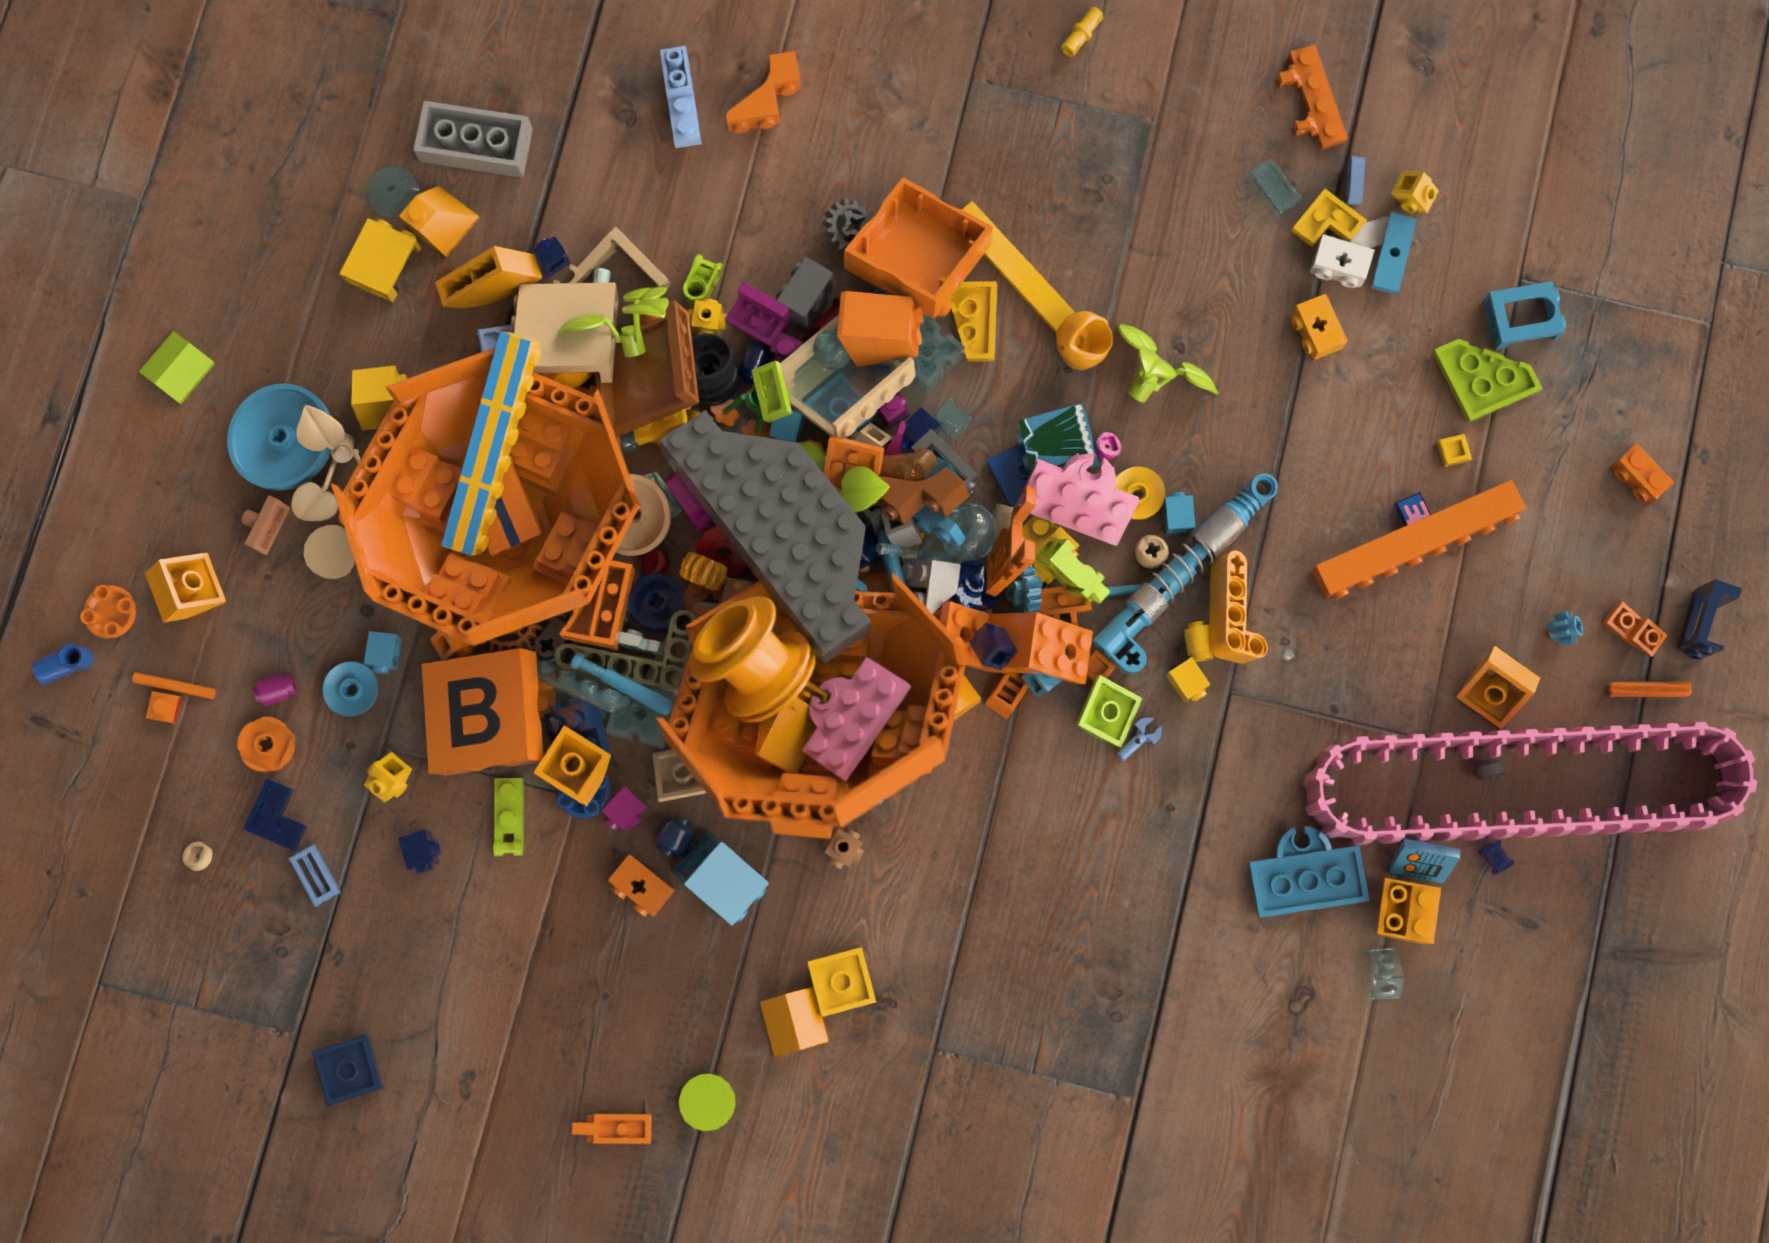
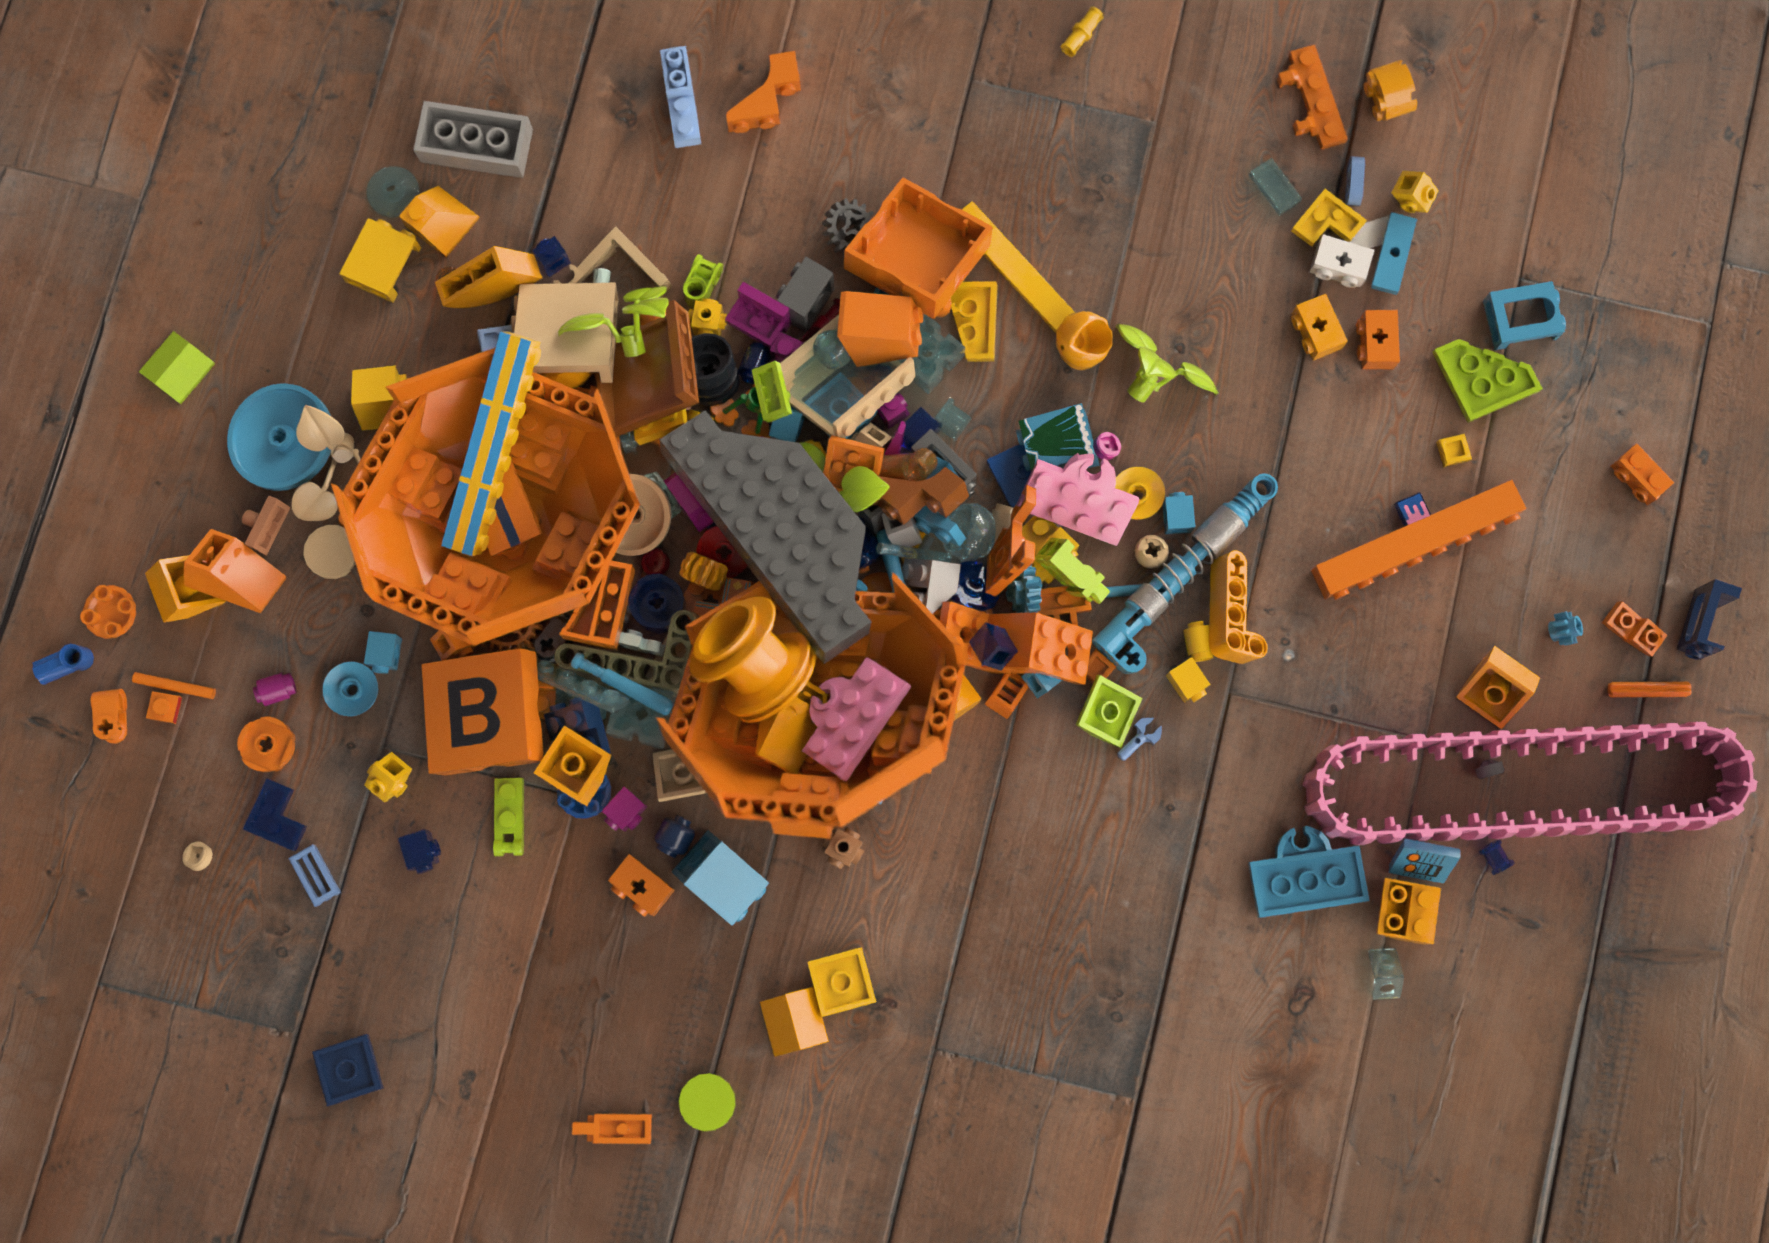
(107, 710): none -> orange piece
(231, 572): none -> orange slope
(1385, 327): none -> orange brick
(1390, 90): none -> light orange brick

